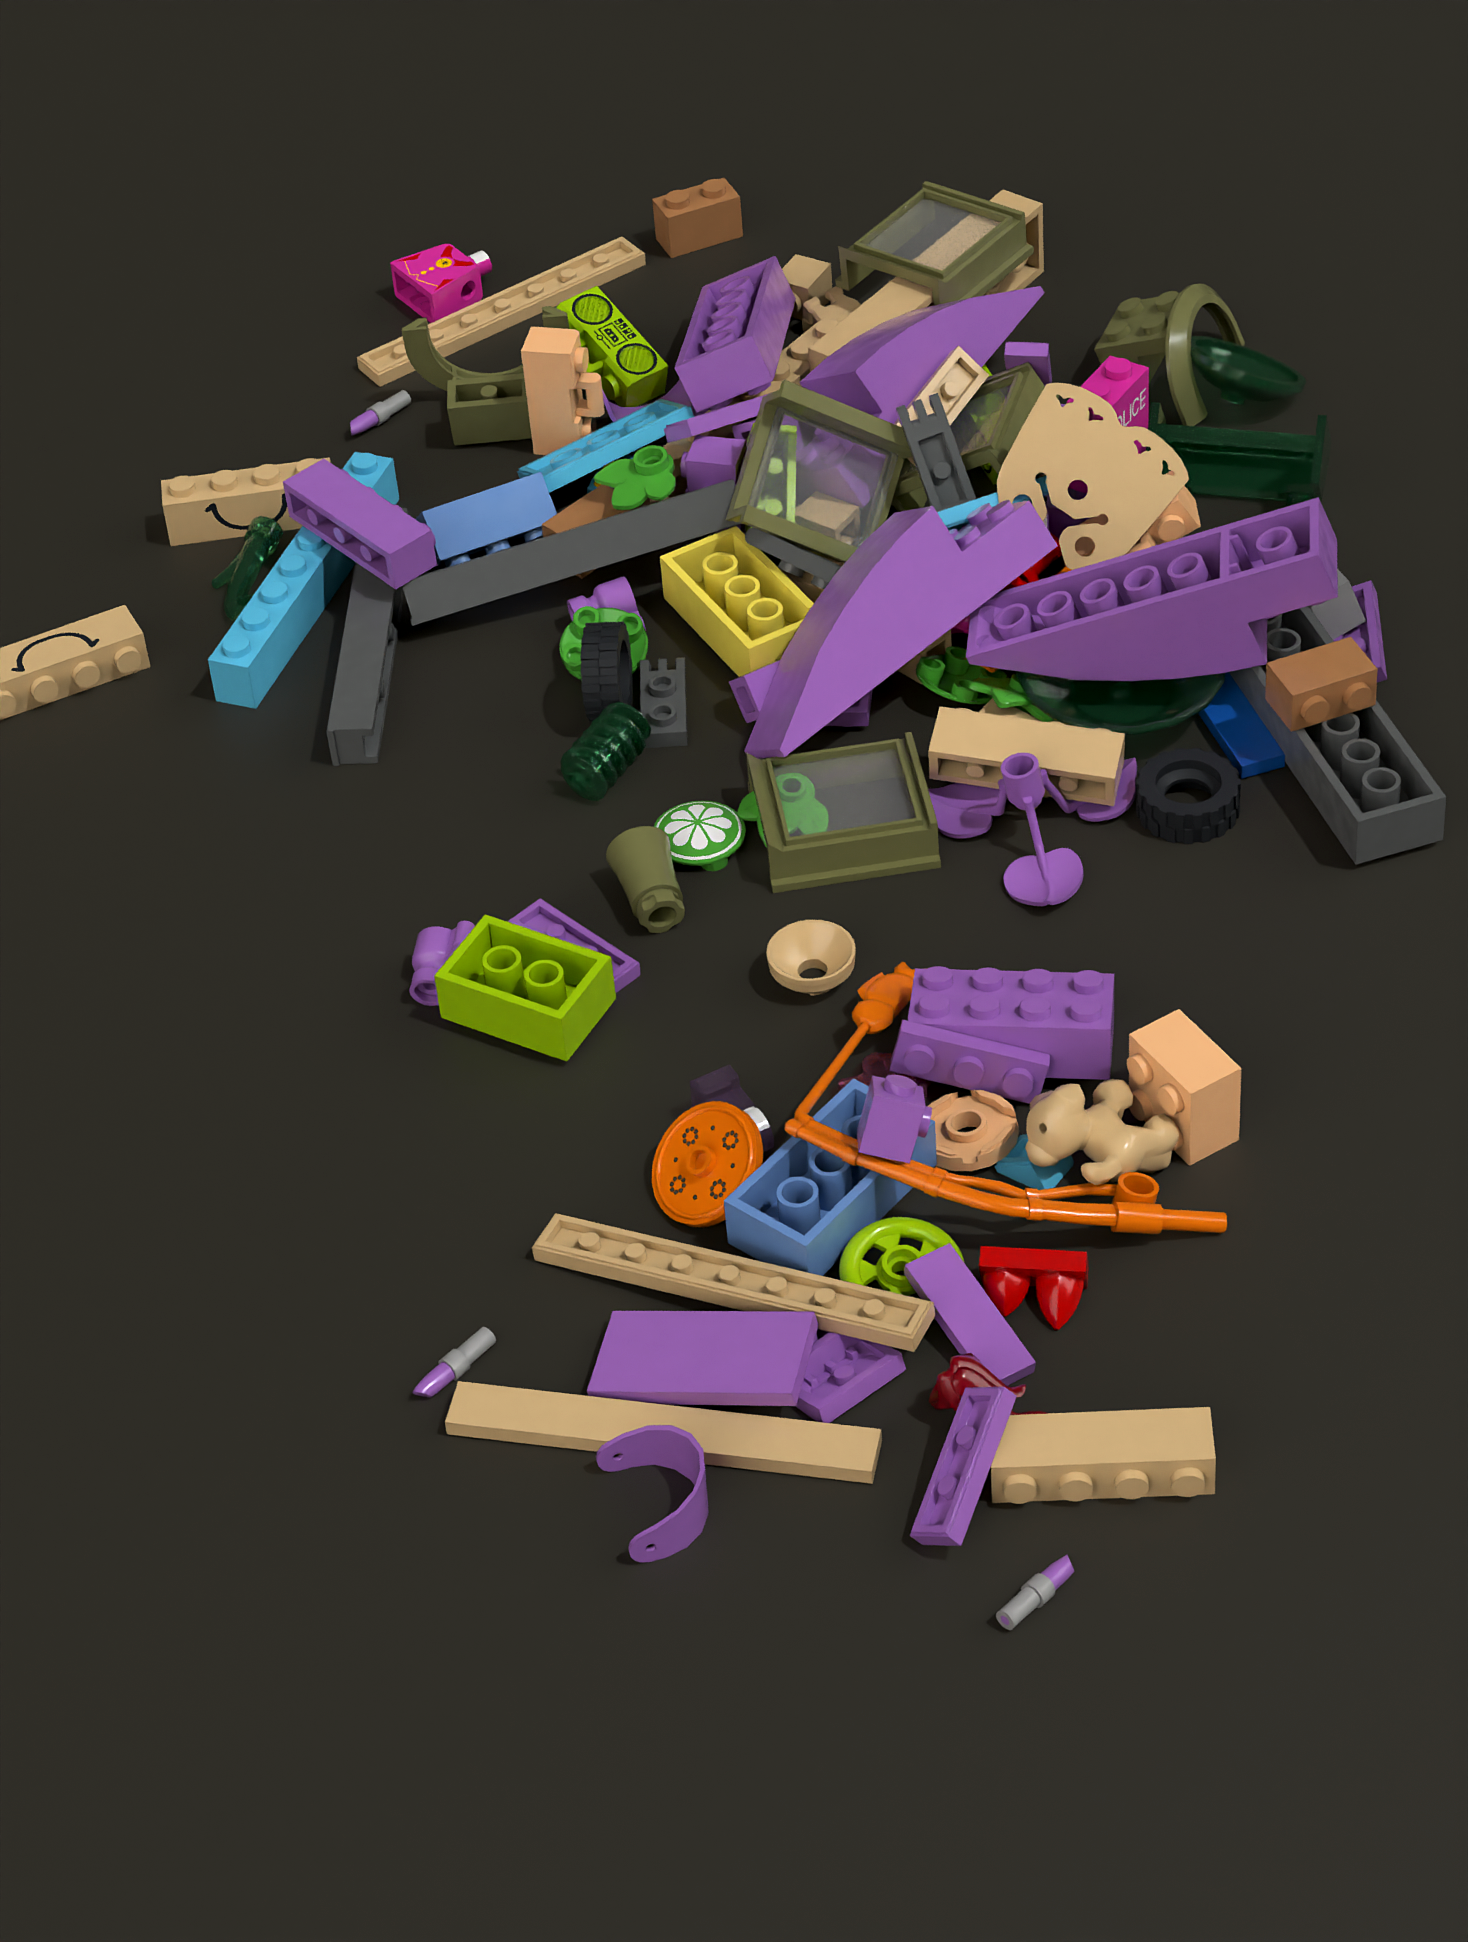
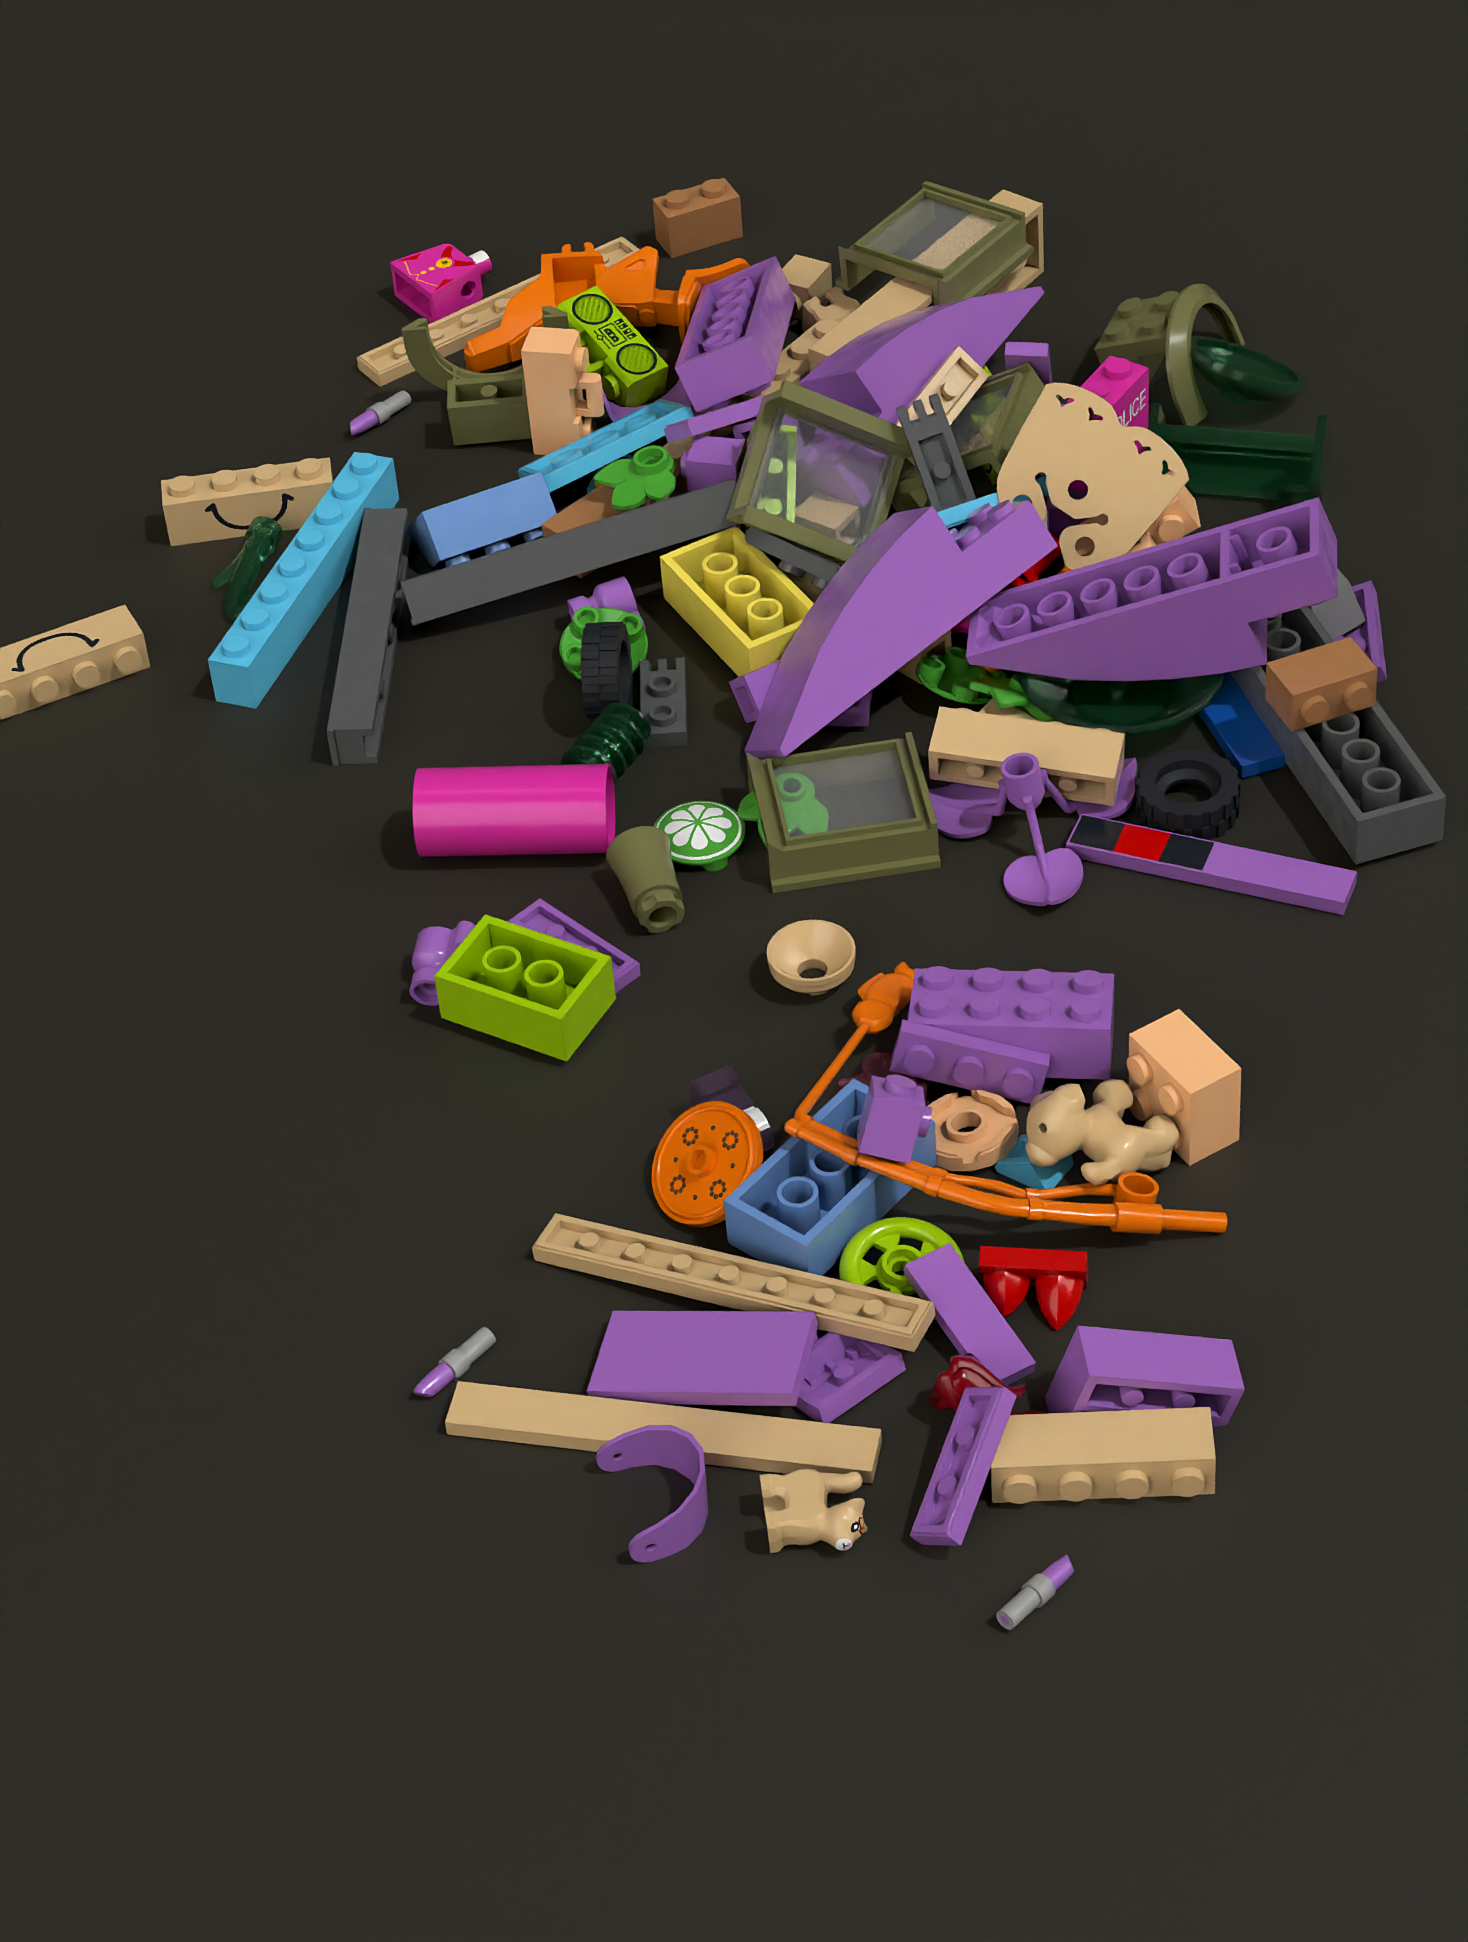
(360, 523): medium lavender brick -> none
(513, 810): none -> dark pink piece
(626, 284): none -> orange piece
(799, 1512): none -> tan animal
(1146, 1371): none -> medium lavender wedge
(1213, 864): none -> medium lavender tile

